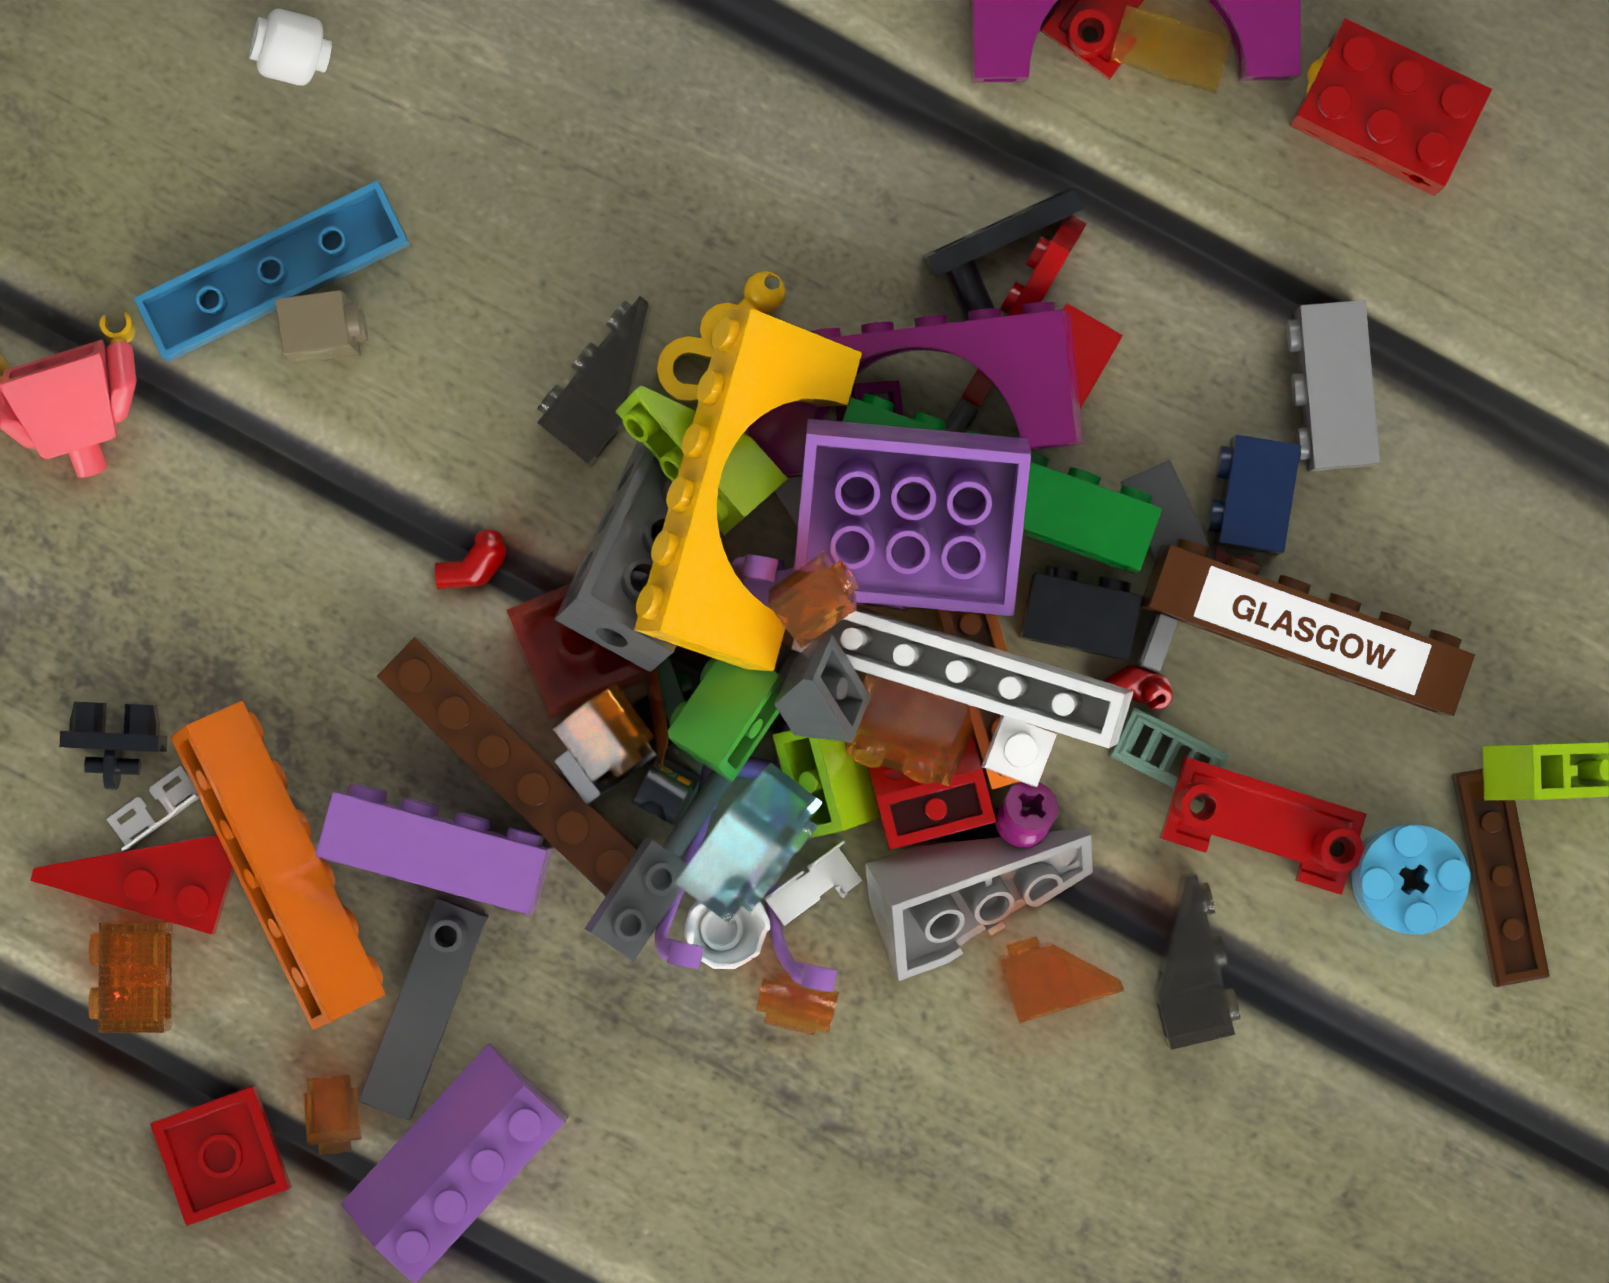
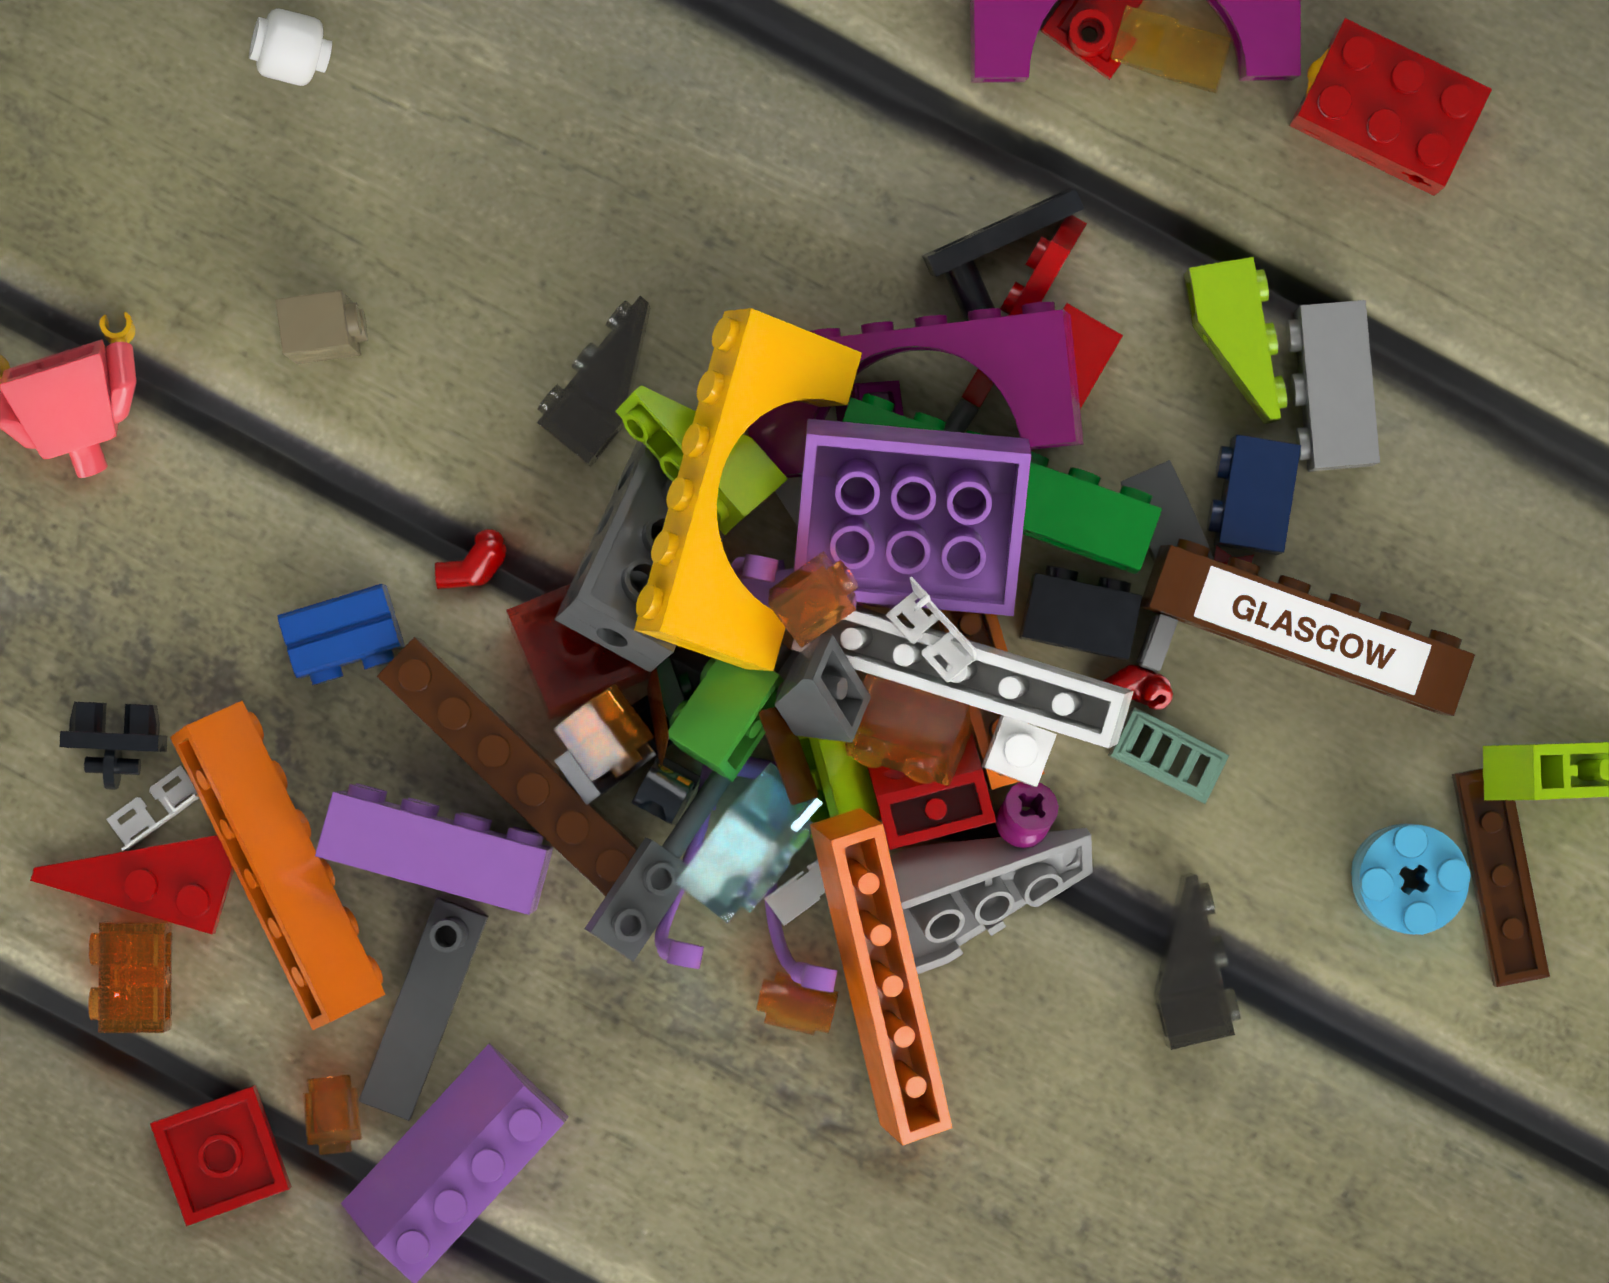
(272, 267): dark azure piece -> none
(341, 633): none -> blue brick
(727, 943): white hair -> none
(755, 296): yellow piece -> none
(788, 757): none -> reddish brown sticker
(881, 975): none -> orange brick
(922, 622): none -> white piece
(1051, 979): clear orange slope -> none
(1231, 323): none -> lime slope
(1267, 820): red brick -> none

